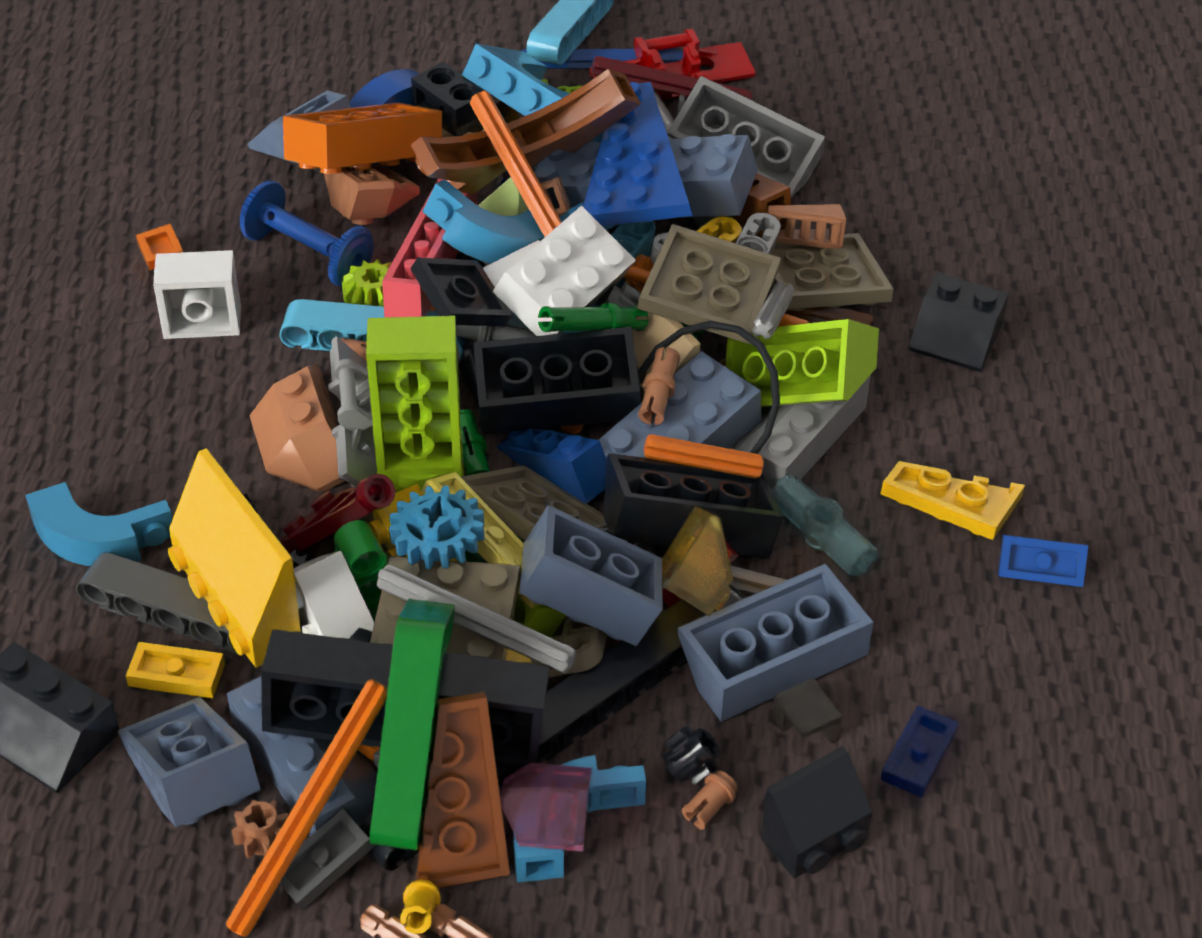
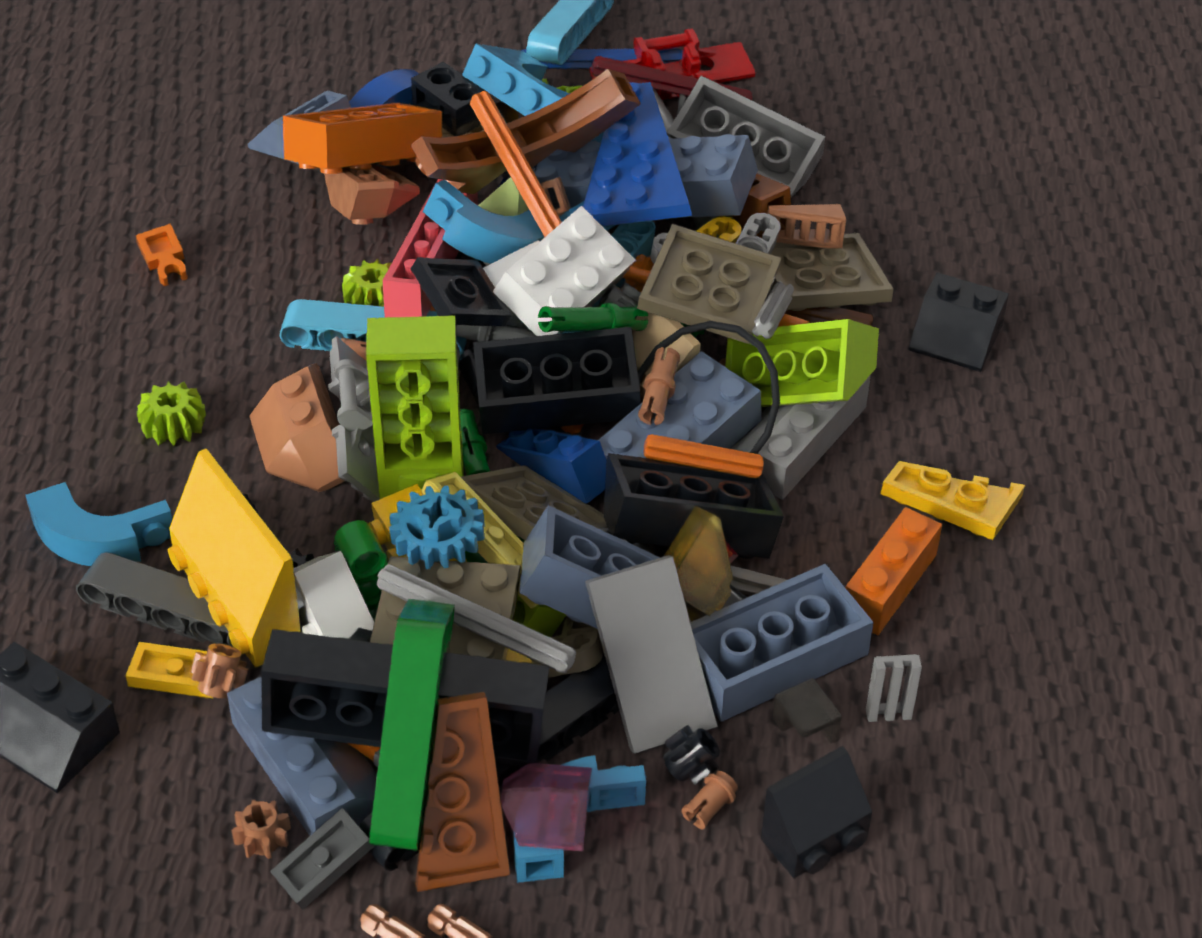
(171, 413): none -> lime gear
(191, 761): sand blue slope -> none
(197, 294): white brick -> none
(219, 670): none -> nougat gear
(265, 211): blue hose -> none
(307, 808): orange axle -> none
(337, 510): dark red plate -> none
(419, 901): yellow pin -> none
(650, 652): none -> light grey tile
(824, 525): clear light blue piece -> none
(895, 566): none -> orange brick
(909, 692): none -> light grey tile
(919, 751): clear blue plate -> none
(1042, 560): blue plate -> none

